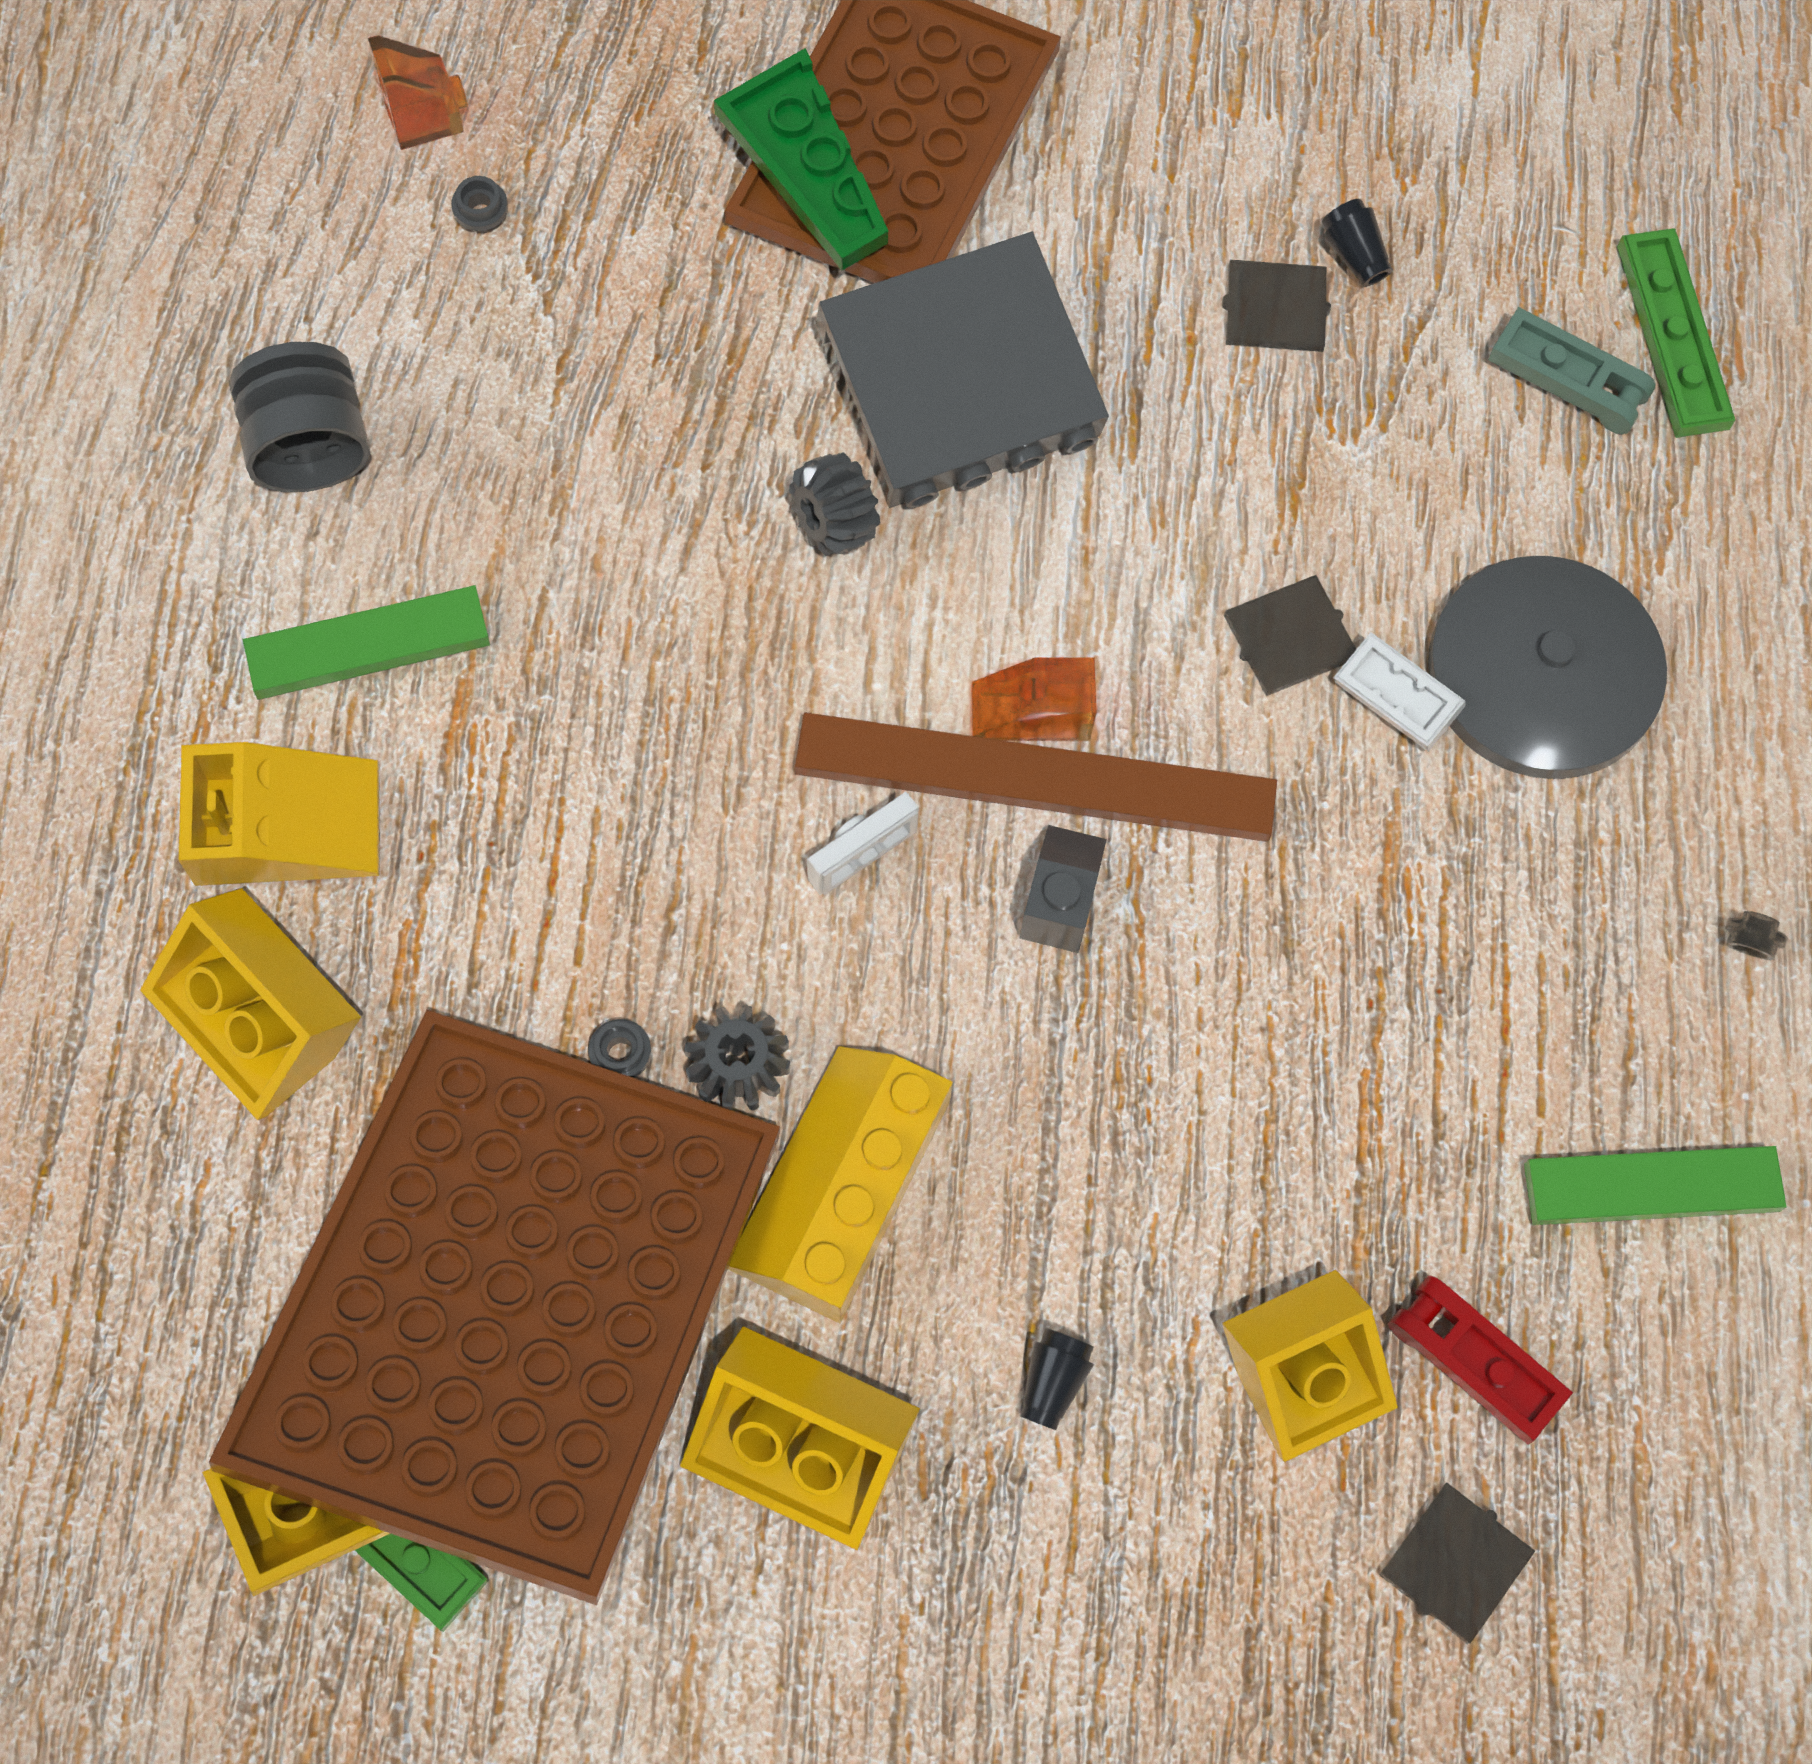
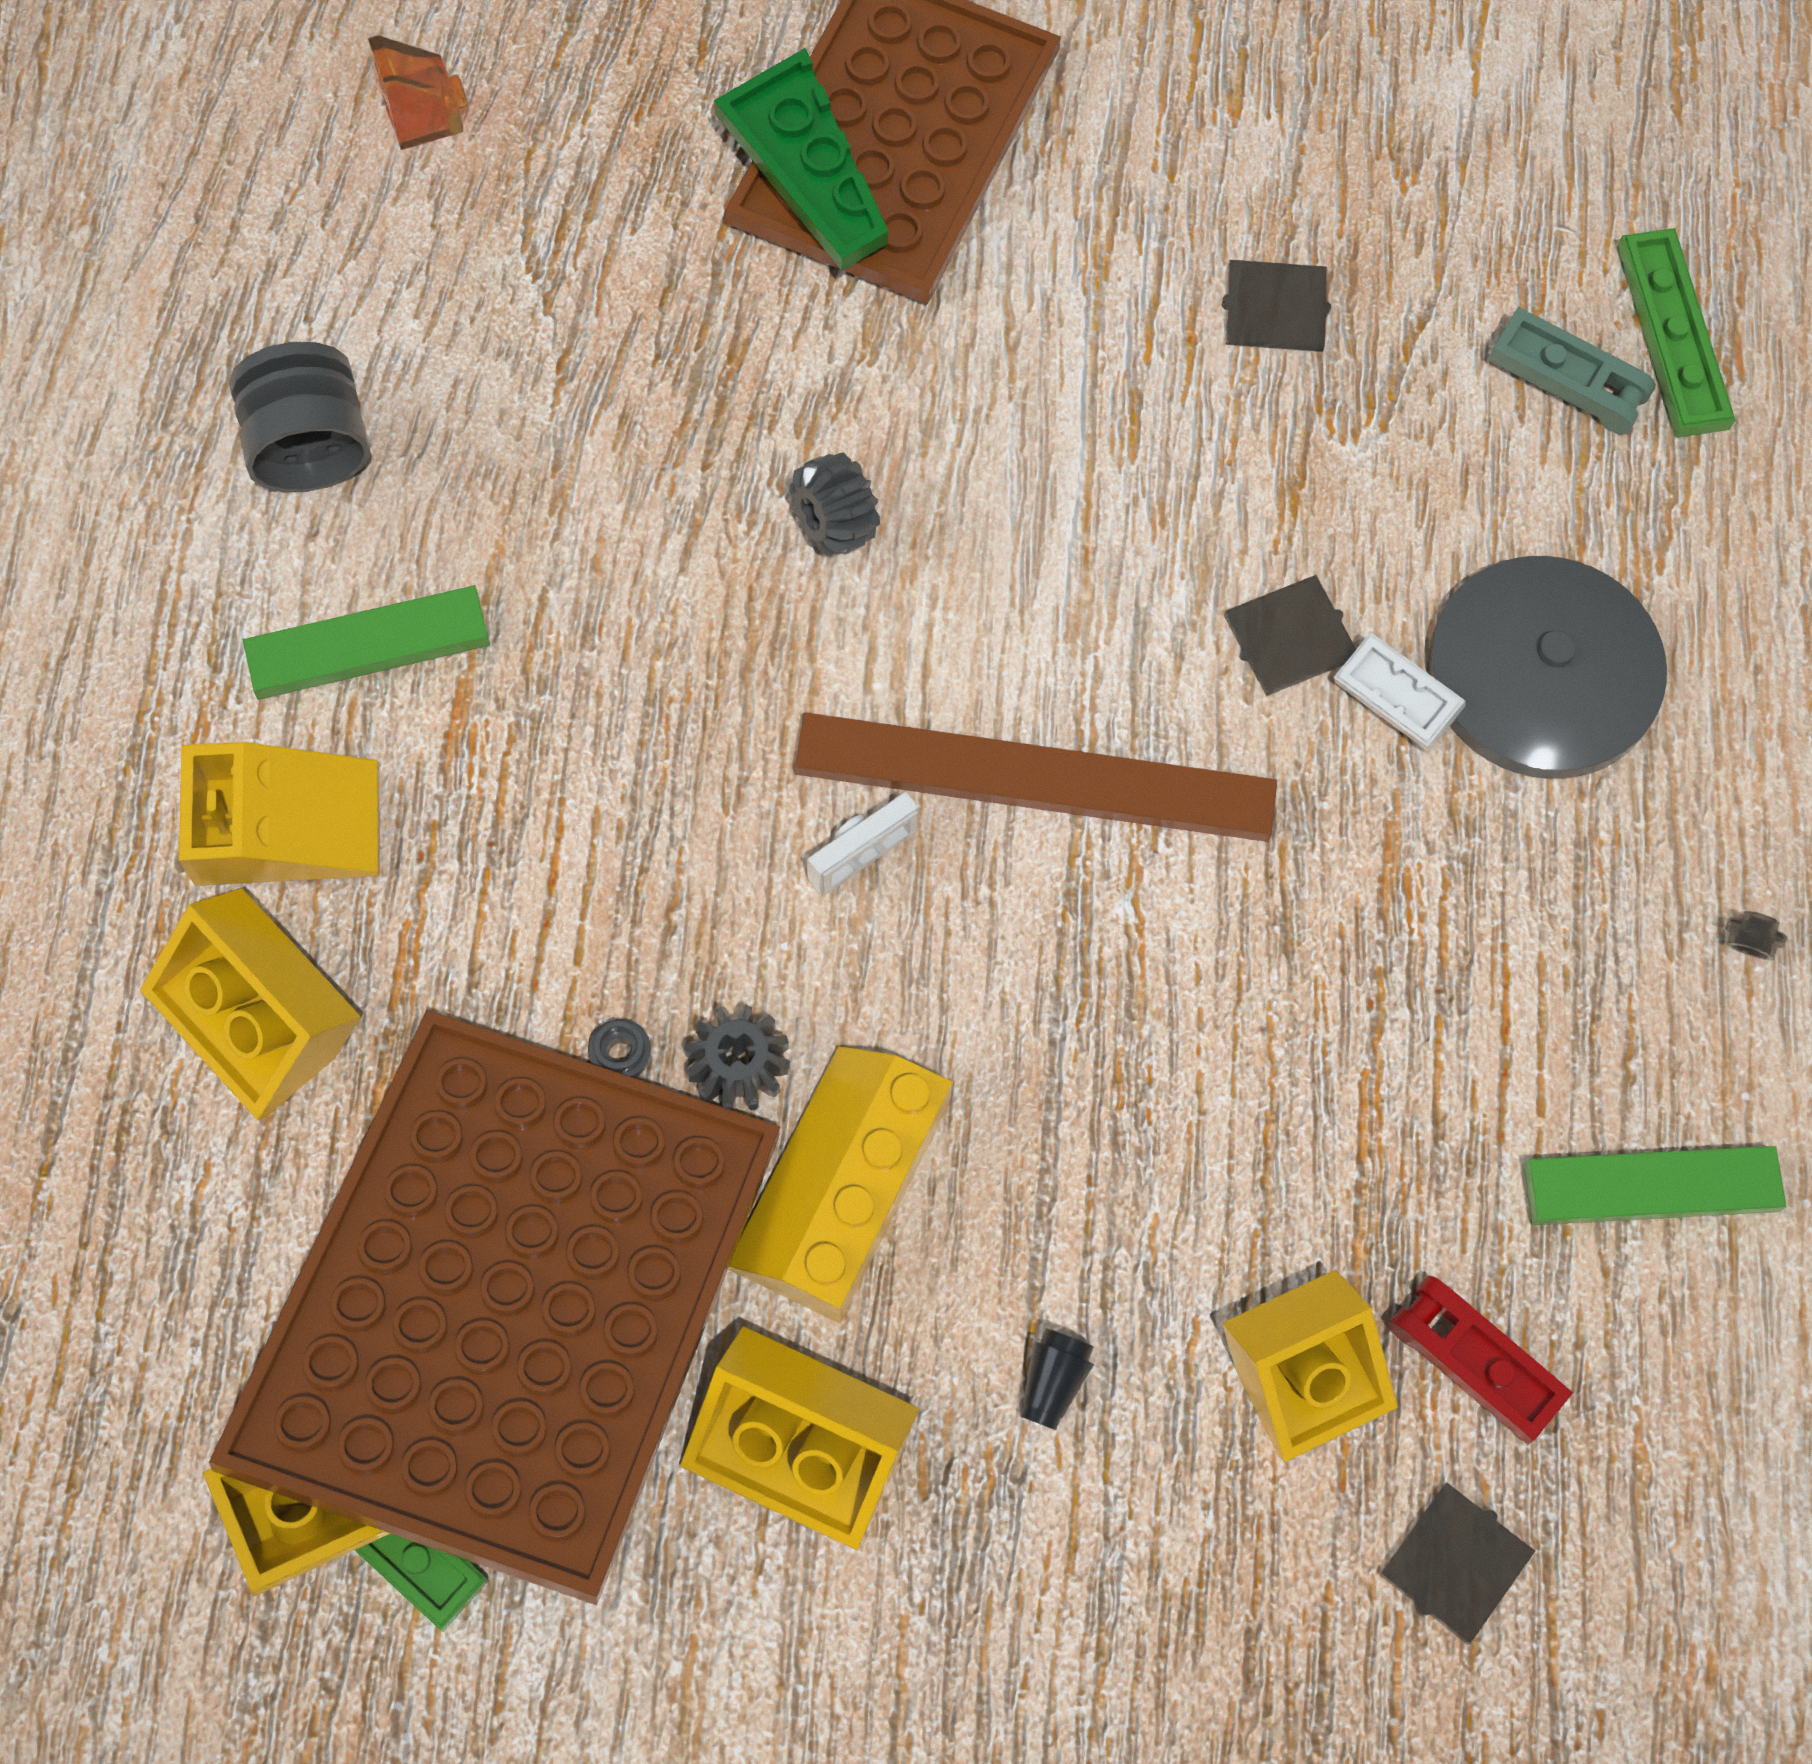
(478, 191): dark grey plate -> none
(964, 369): dark grey panel -> none
(1037, 701): clear orange slope -> none
(1062, 889): dark grey slope -> none
(1358, 241): black cone -> none

